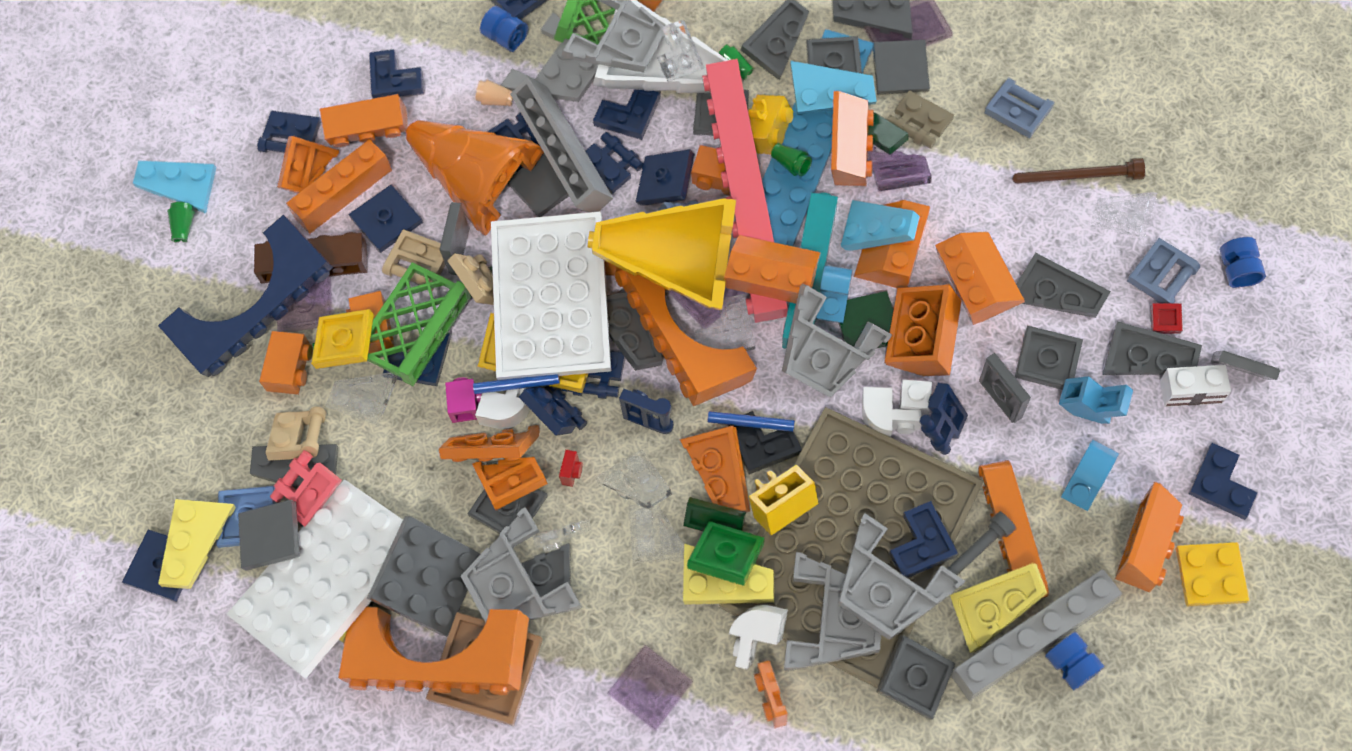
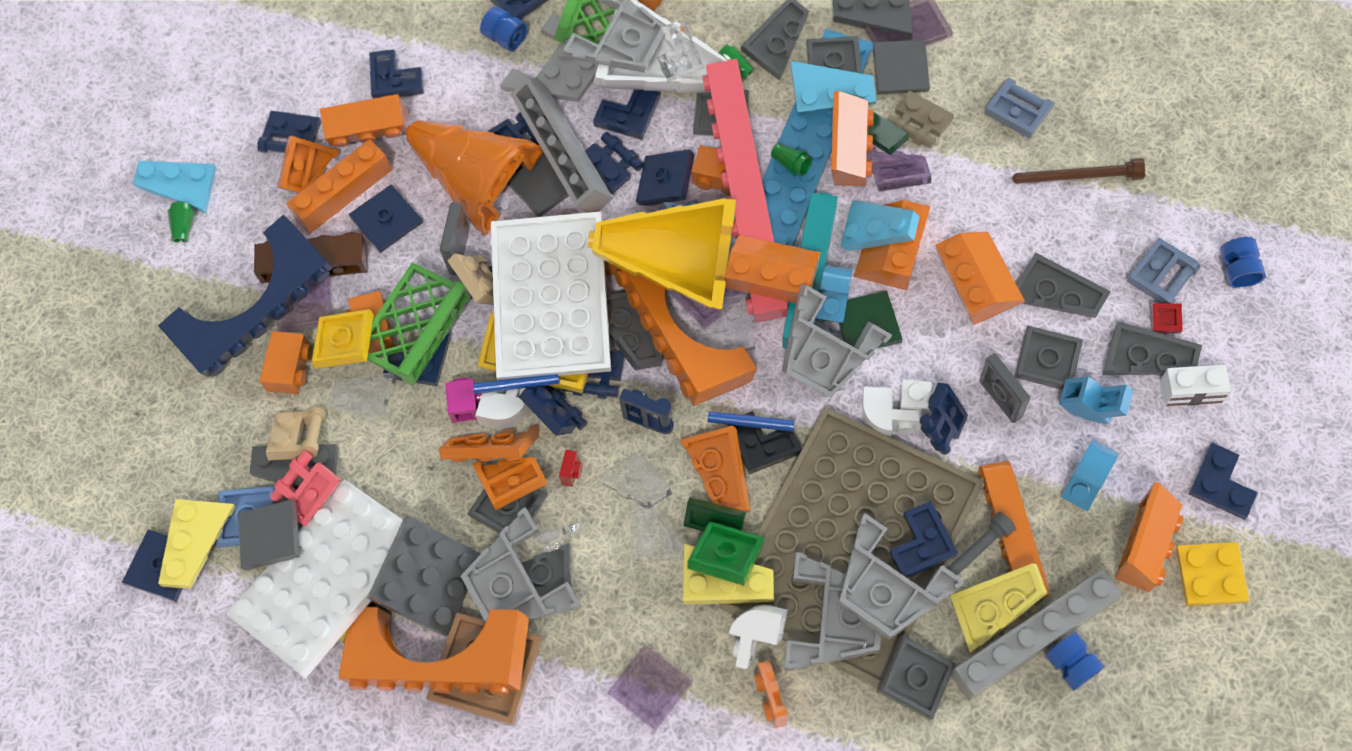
(414, 249): tan plate -> none
(493, 94): light nougat cone -> none
(769, 121): yellow brick -> none
(782, 499): yellow brick -> none
(924, 330): orange slope -> none
(1246, 365): dark grey tile -> none

